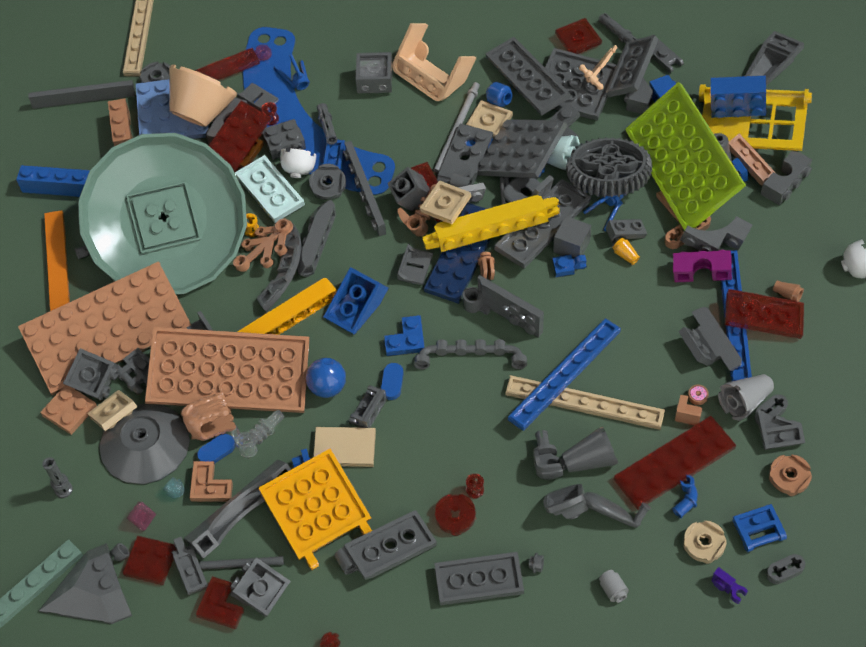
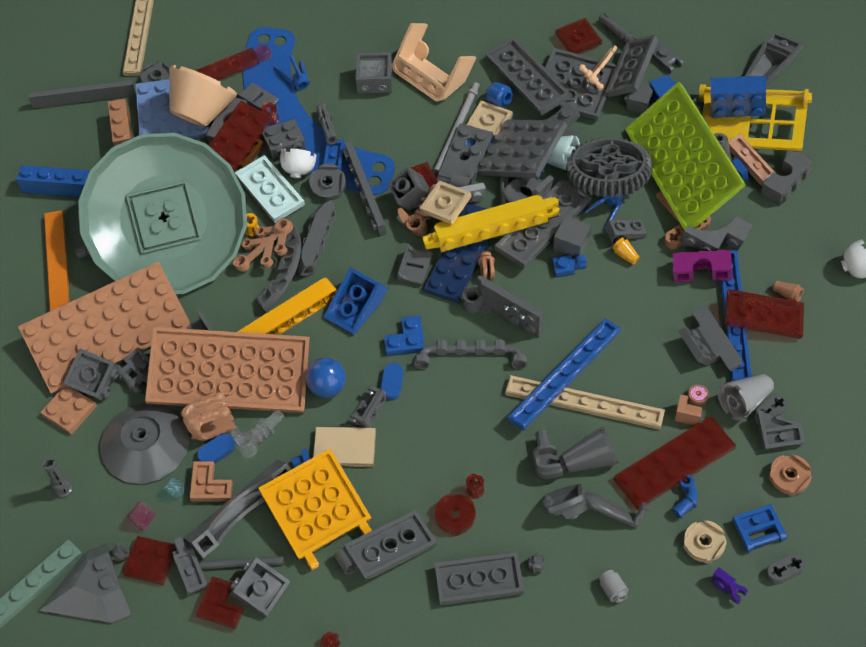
(112, 410): tan plate -> none

